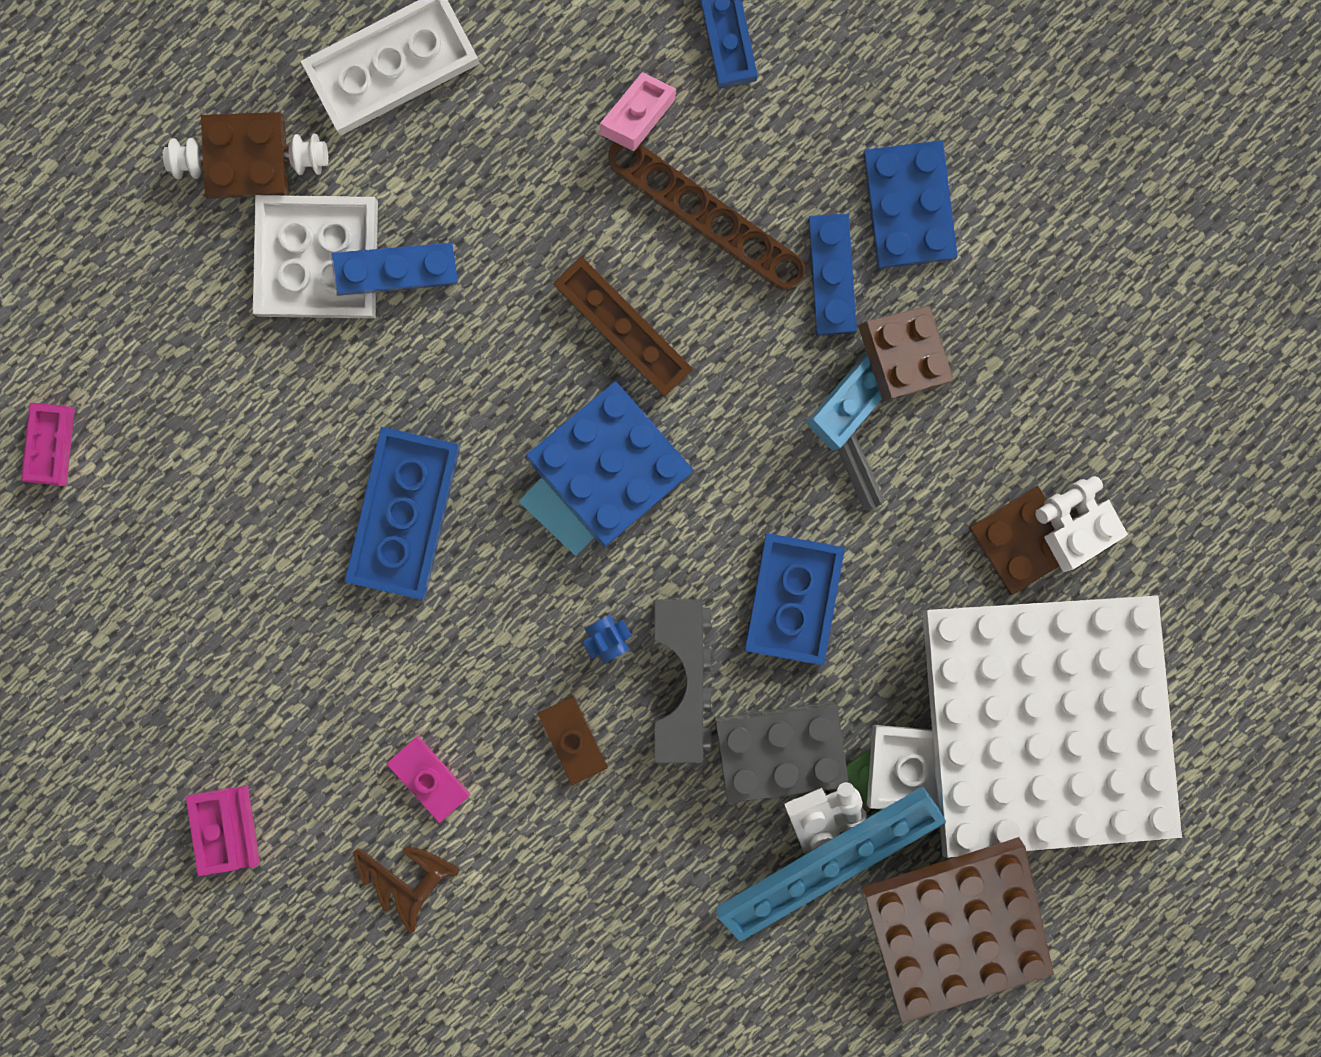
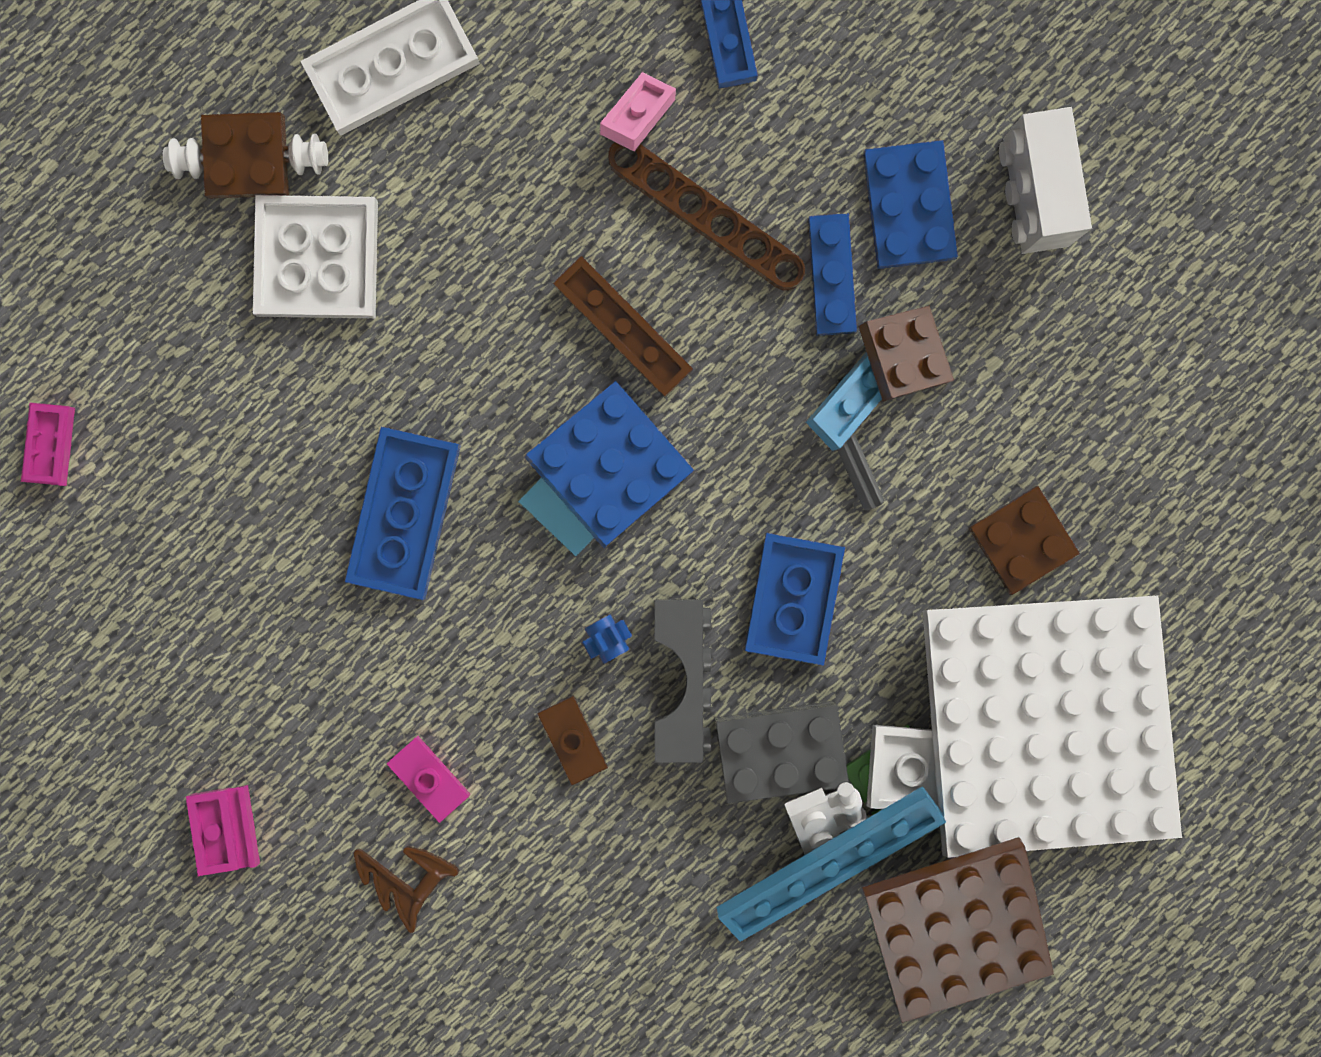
(394, 269): blue plate -> none
(1045, 181): none -> white brick
(1088, 533): white plate -> none

